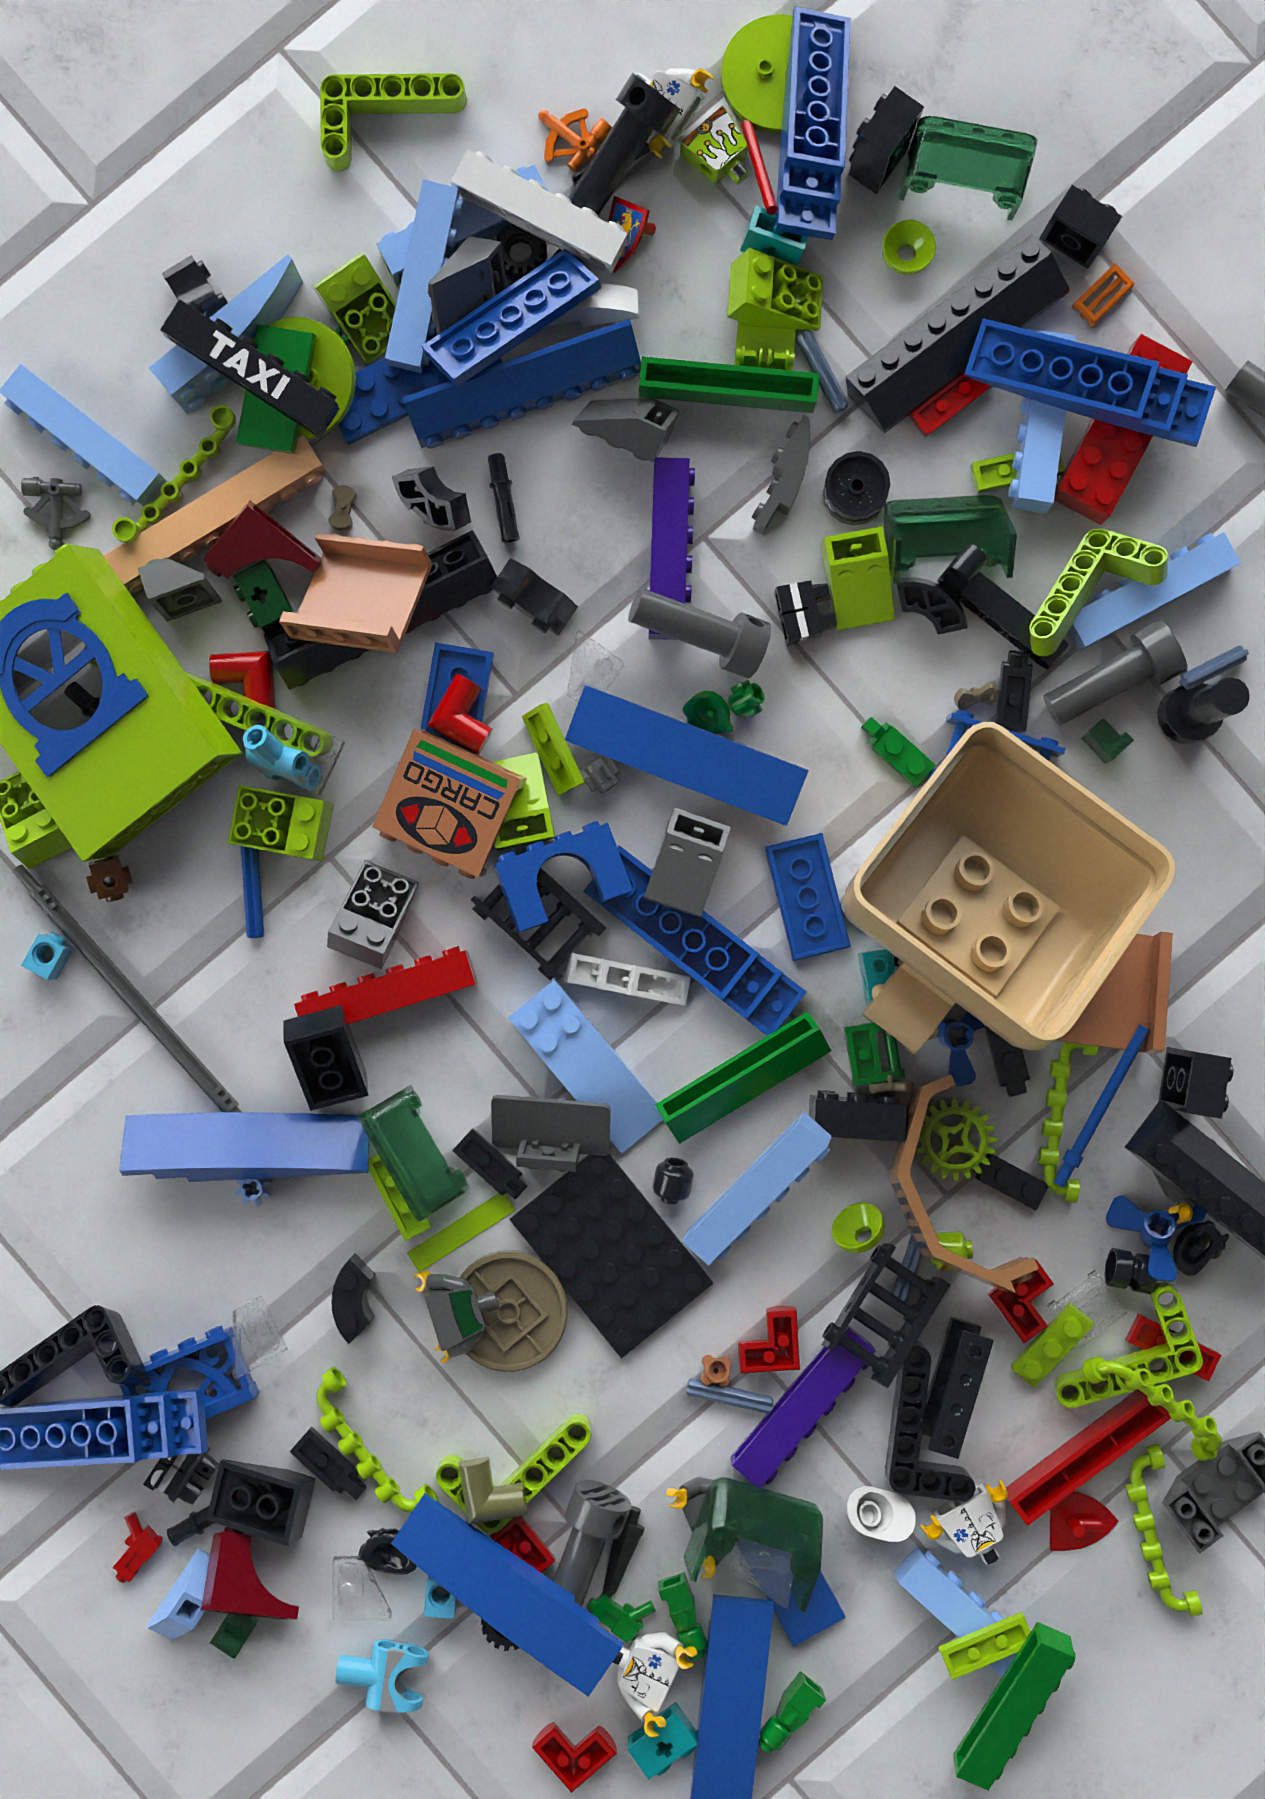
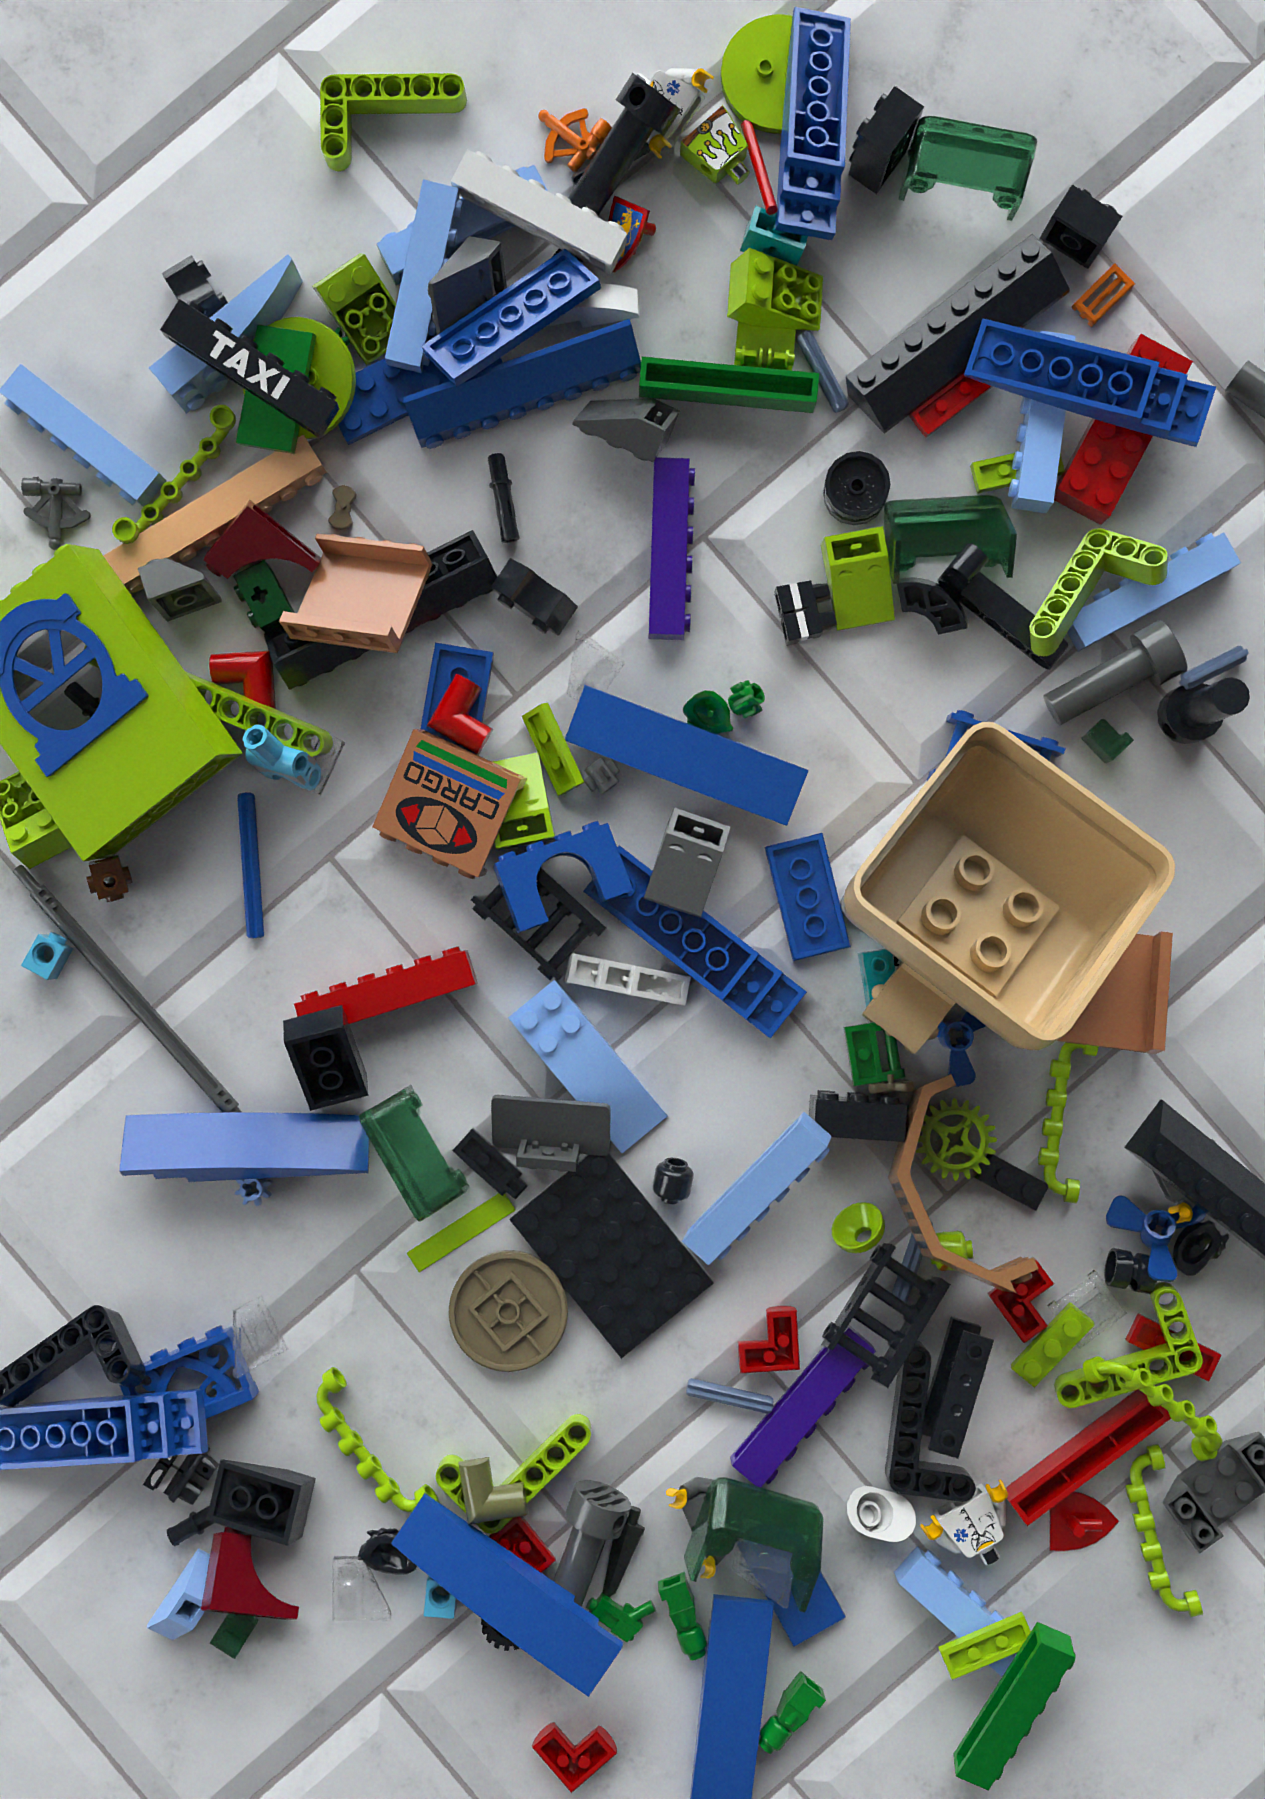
(142, 1546): red piece -> none
(280, 823): lime slope -> none
(328, 1464): black hinge -> none
(350, 1298): black brick -> none
(372, 914): dark grey slope -> none
(381, 1675): medium azure connector -> none
(402, 1215): lime plate -> none
(431, 499): black brick -> none
(455, 1312): dark grey torso -> none
(517, 235): black tyre -> none
(648, 1673): white torso -> none
(657, 1757): teal brick -> none
(721, 1364): nougat plate -> none
(738, 642): dark grey piece -> none
(743, 1077): green brick -> none
(790, 468): dark grey slope -> none
(898, 751): green hinge -> none
(913, 235): lime piece -> none
(965, 698): dark tan piece -> none
(1008, 1064): black hinge -> none
(1014, 692): black hinge -> none
(1074, 1156): blue bar -> none
(1196, 1082): black brick -> none

